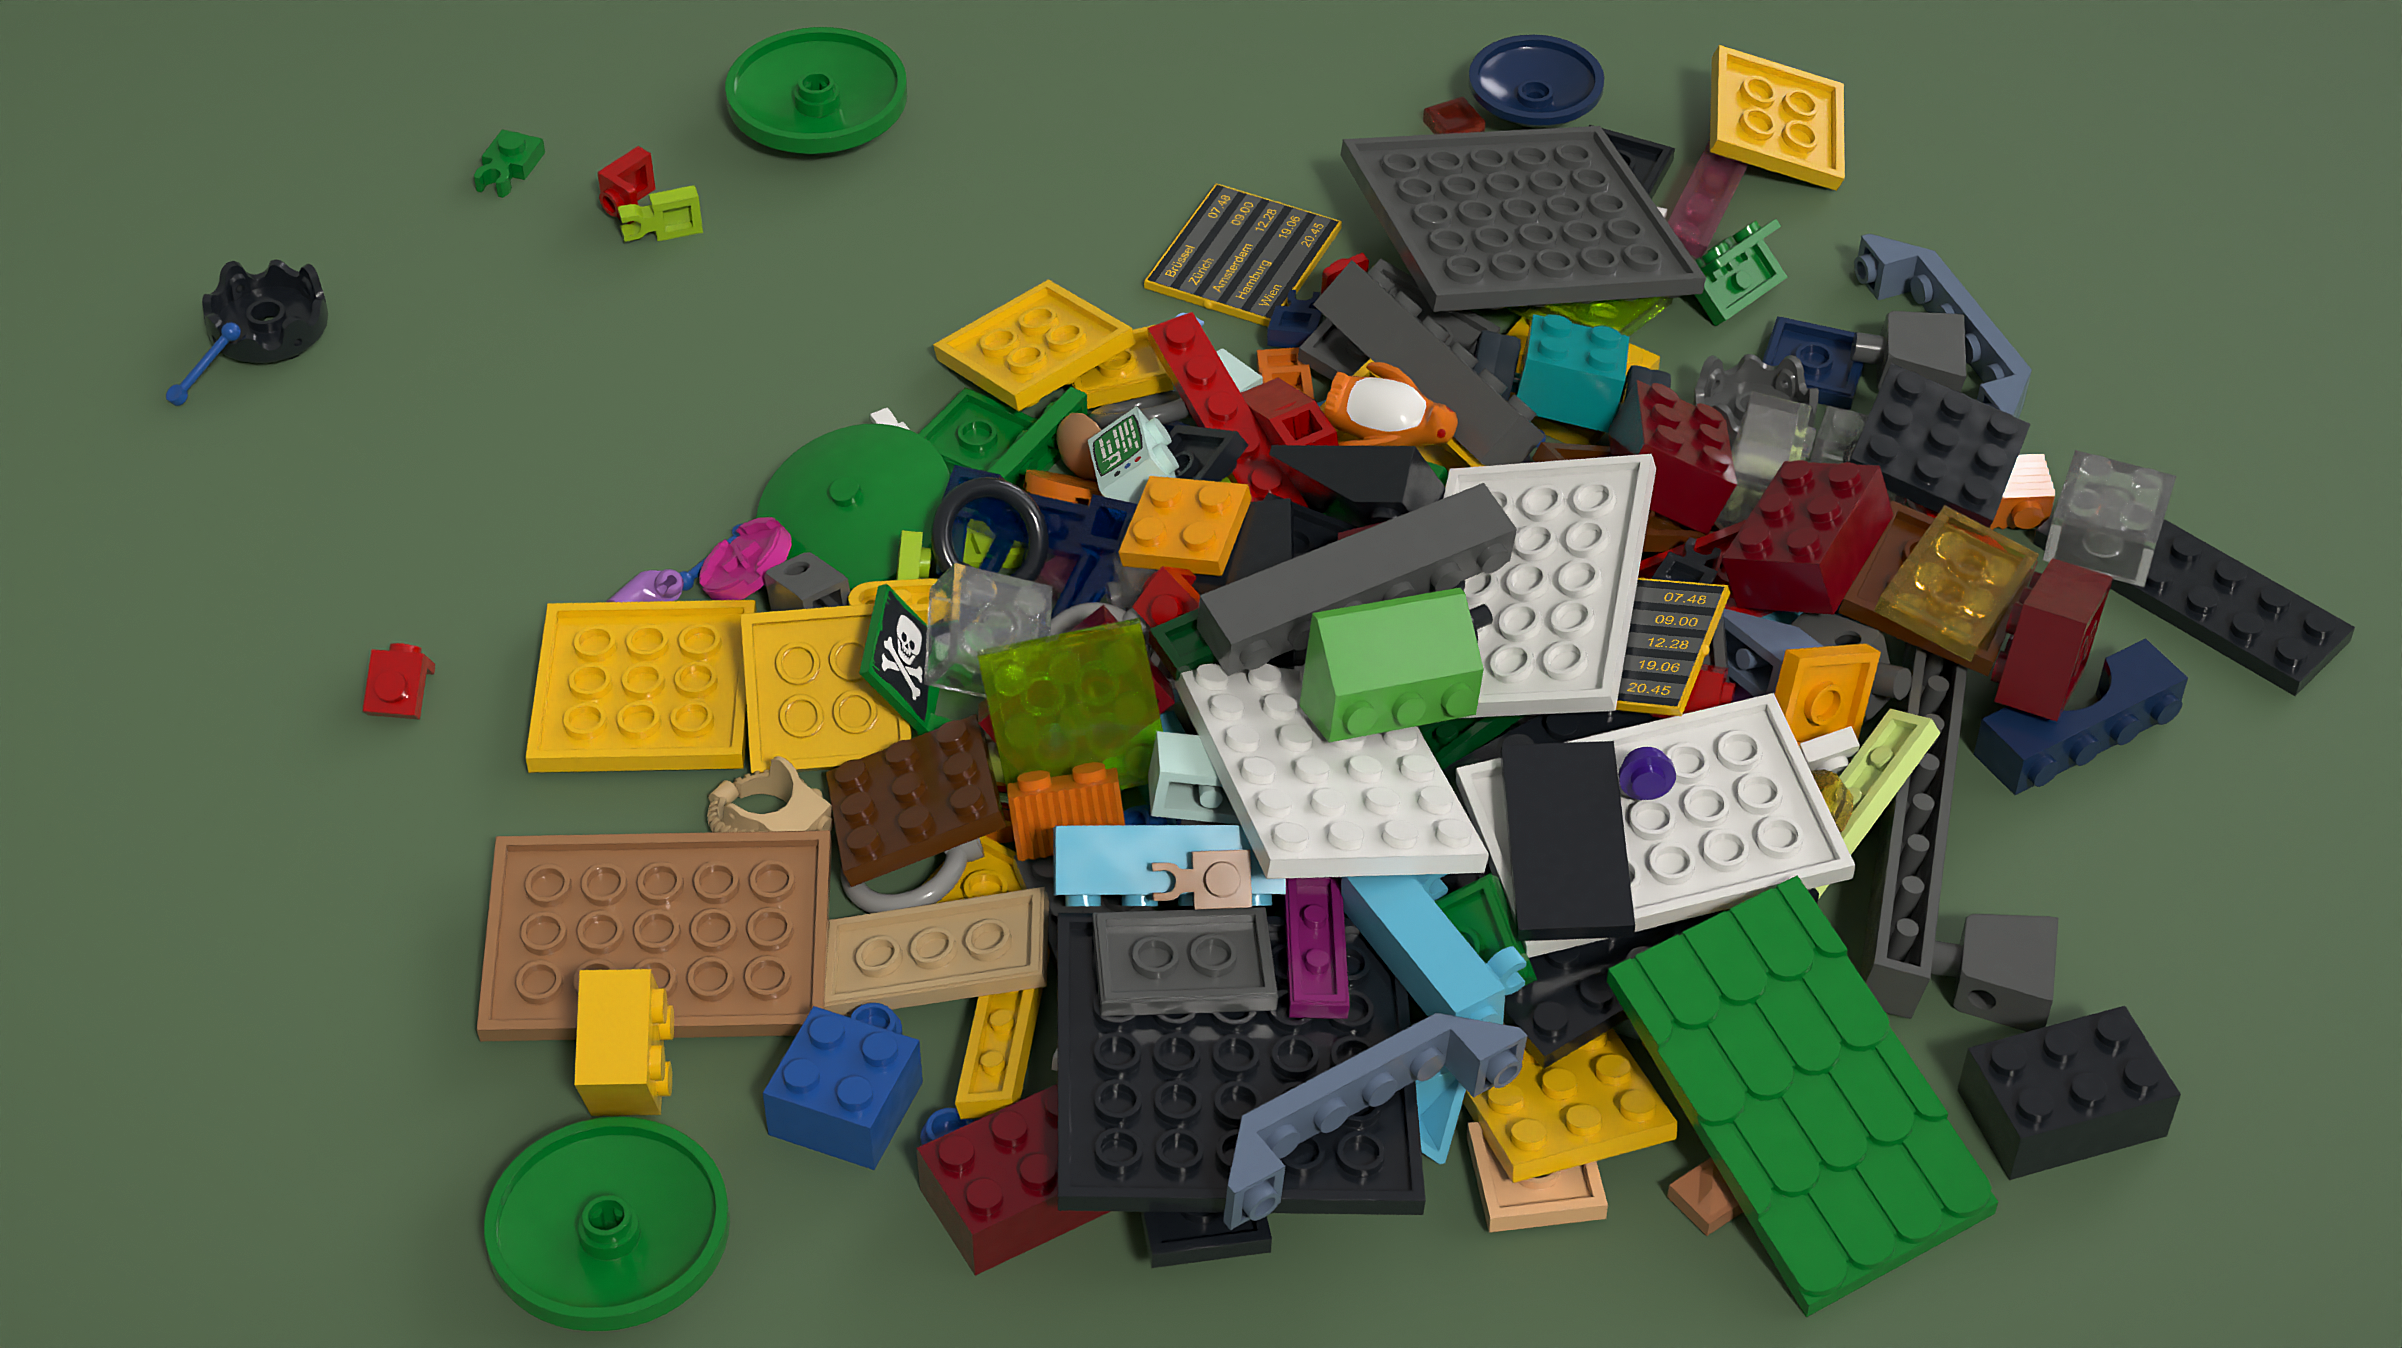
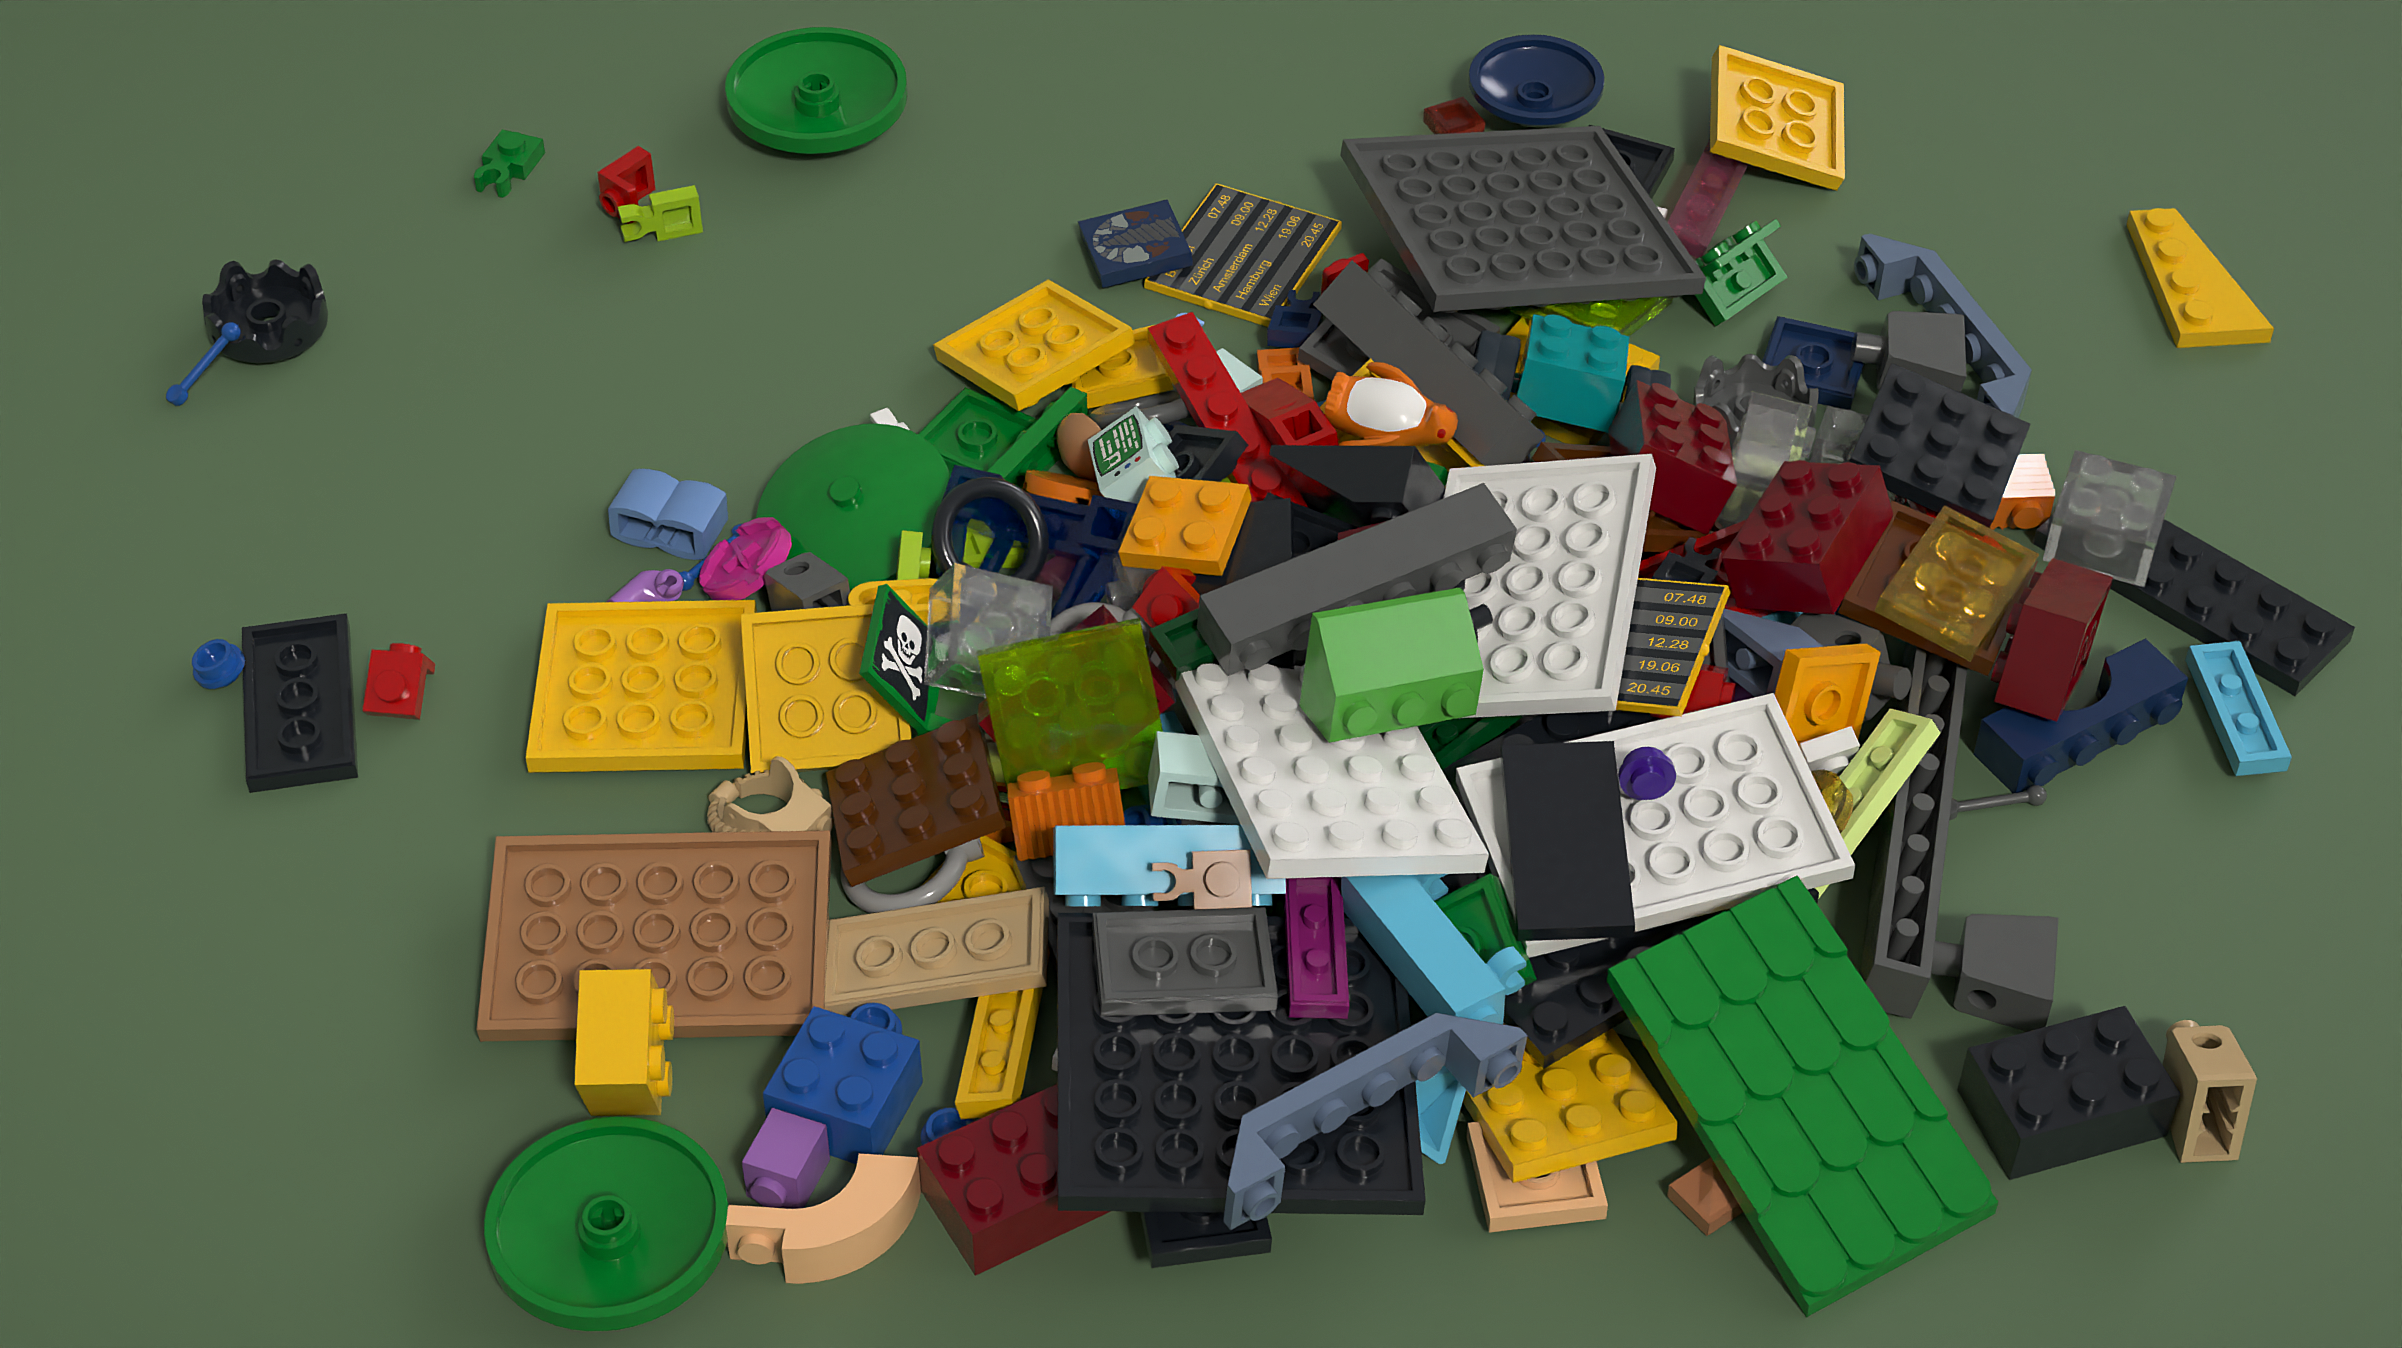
(217, 664): none -> blue plate
(298, 703): none -> black tile
(668, 514): none -> medium blue brick
(785, 1160): none -> medium lavender brick
(836, 1234): none -> light nougat arch
(1135, 243): none -> dark blue tile
(2034, 795): none -> dark grey hinge
(2192, 286): none -> yellow wing
(2214, 1091): none -> tan torso
(2238, 708): none -> medium azure plate

